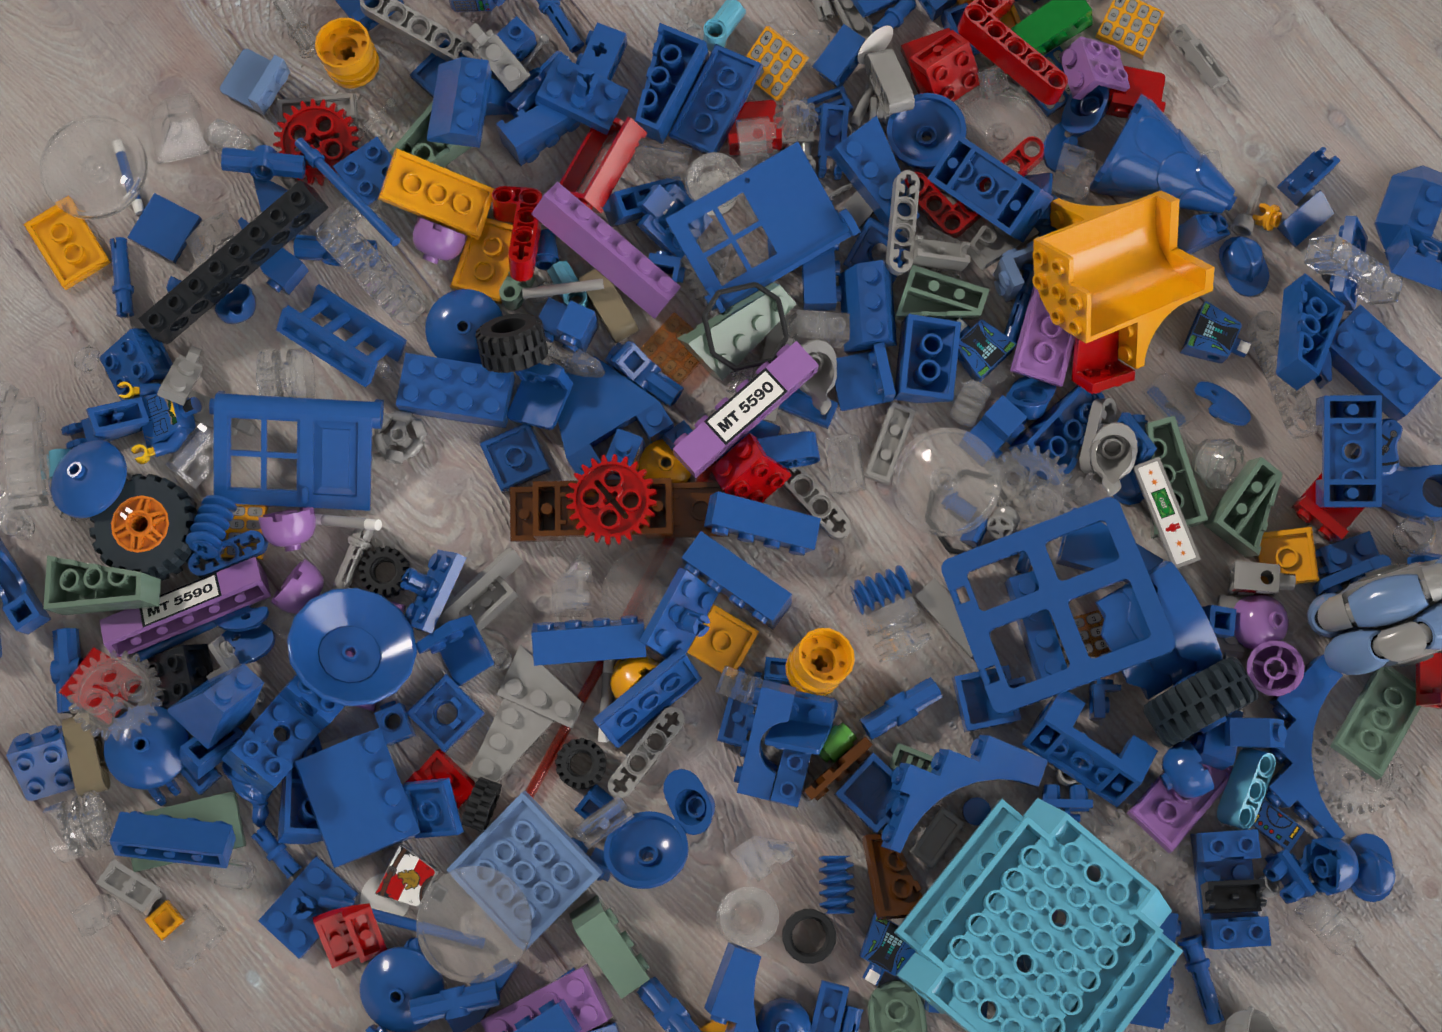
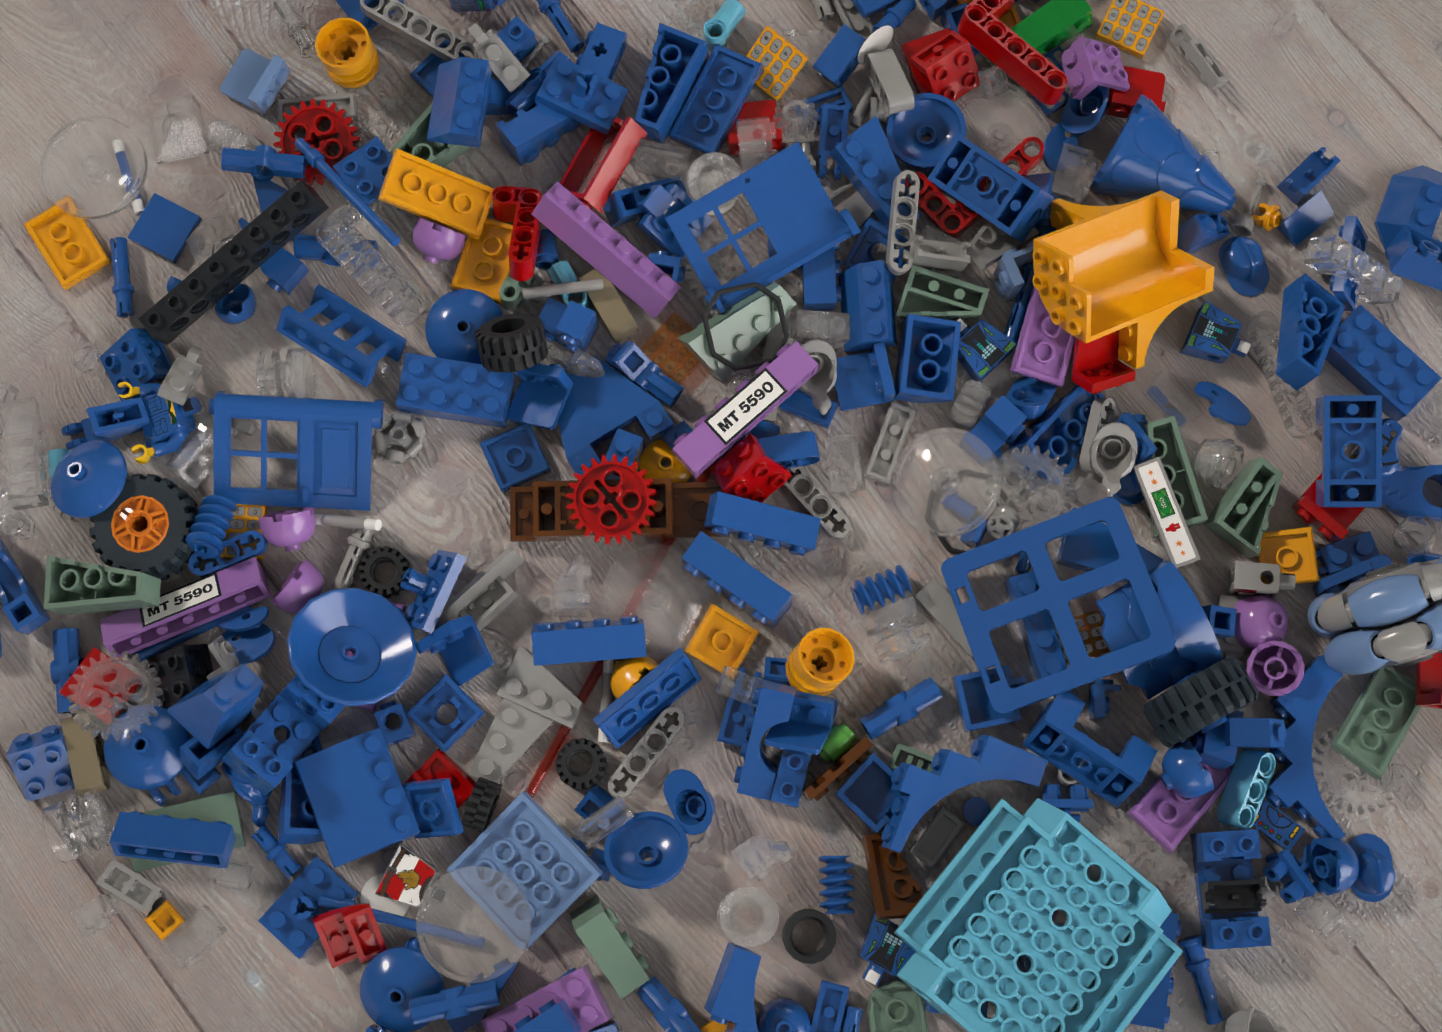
(679, 615): blue plate -> none
(1326, 372): blue slope -> none

